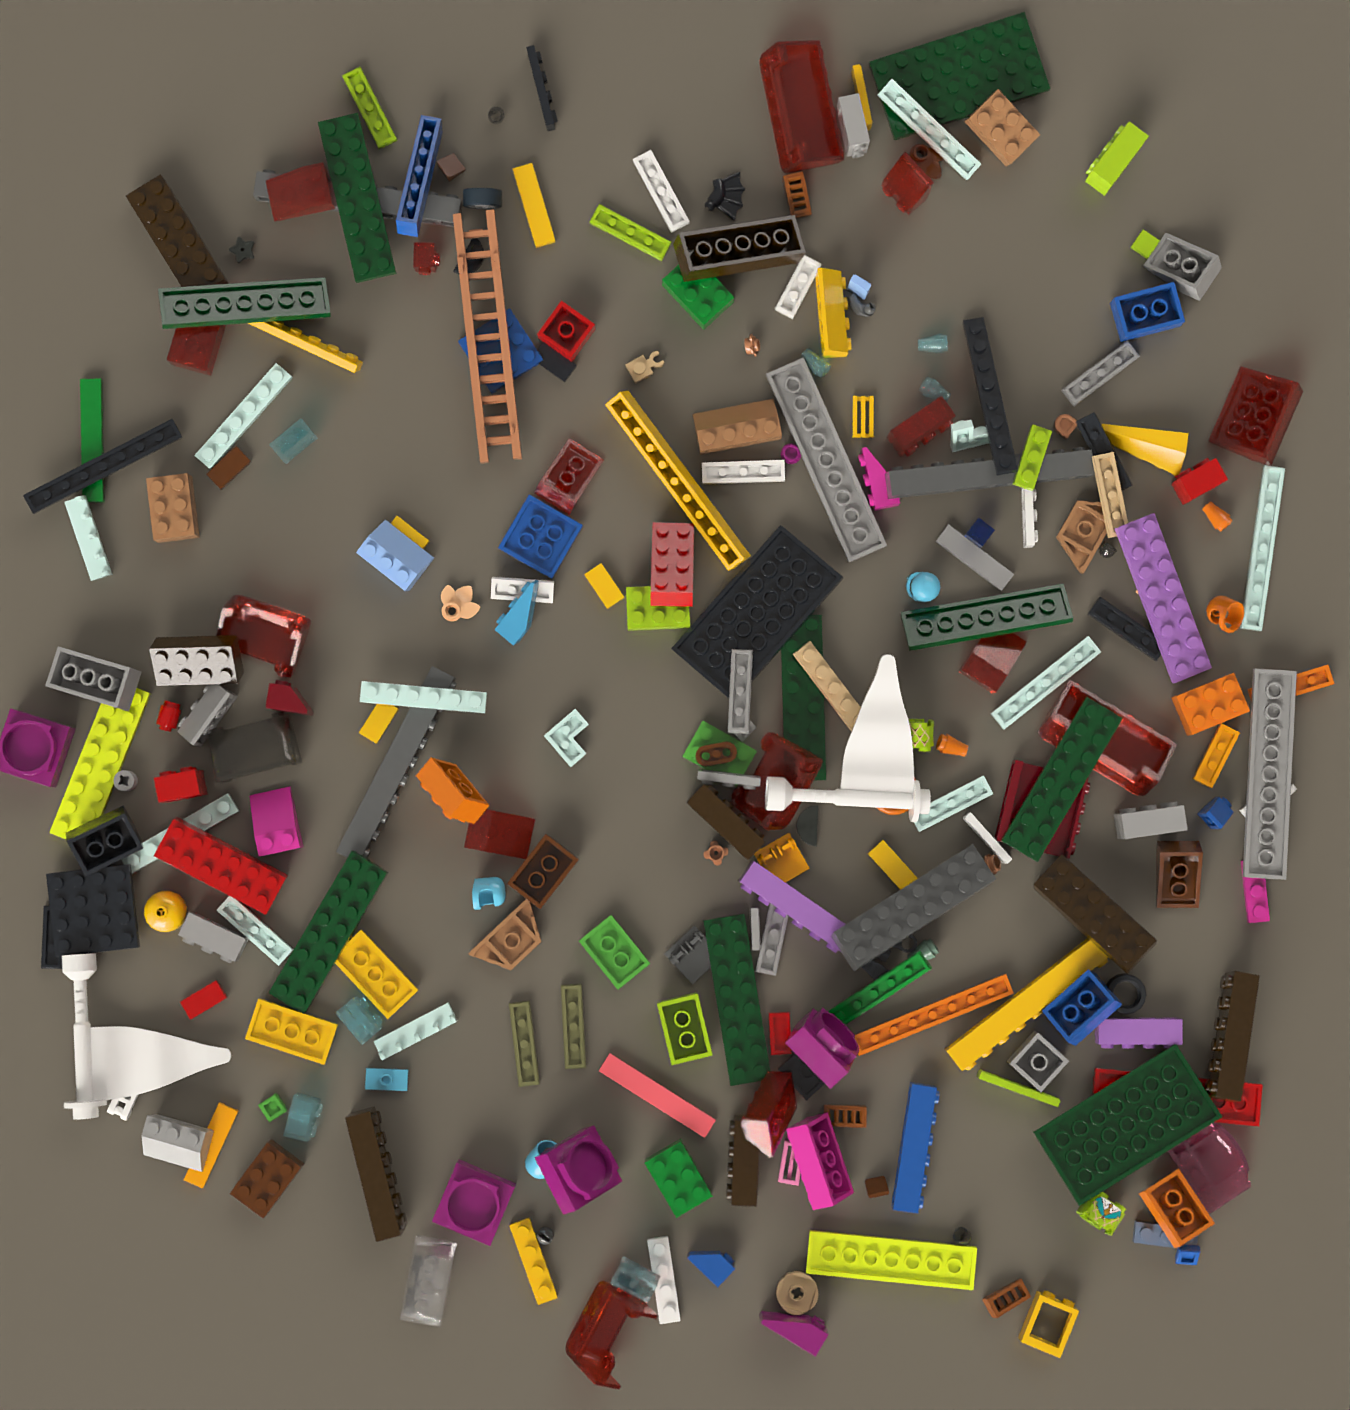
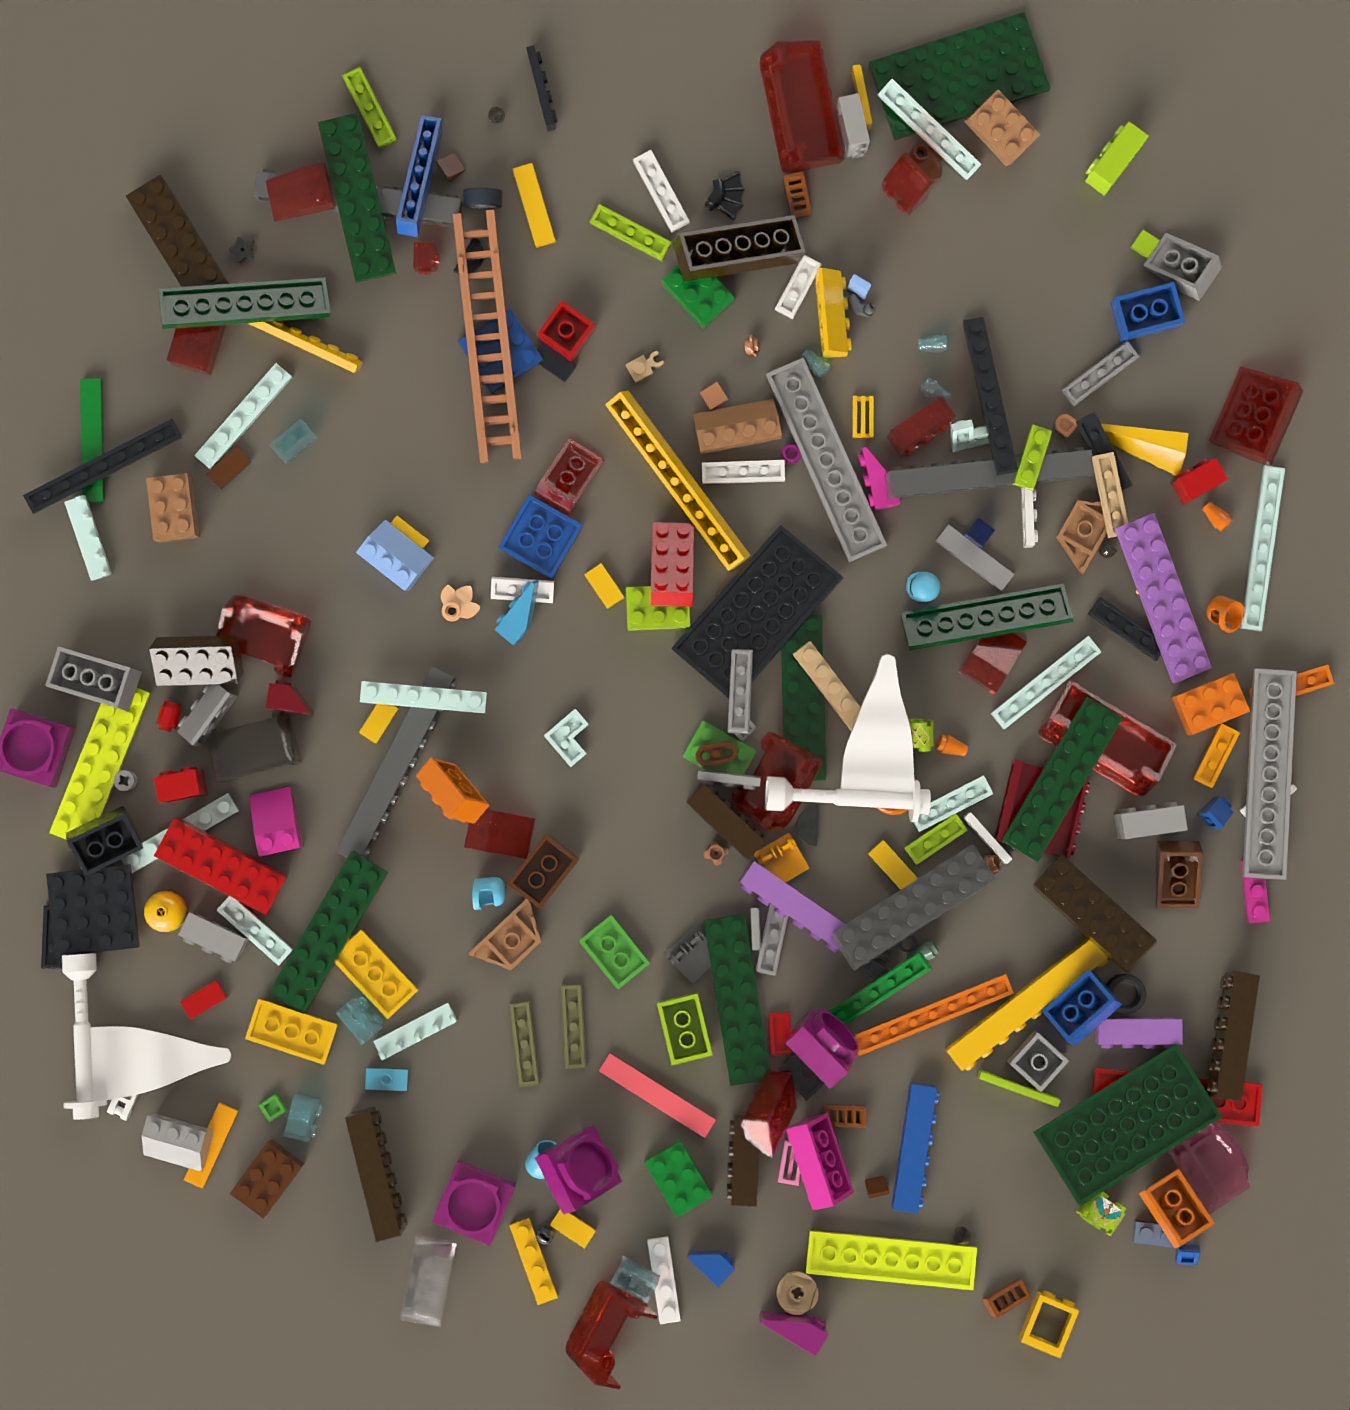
(573, 1228): none -> yellow tile
(713, 396): none -> nougat tile
(935, 839): none -> lime plate

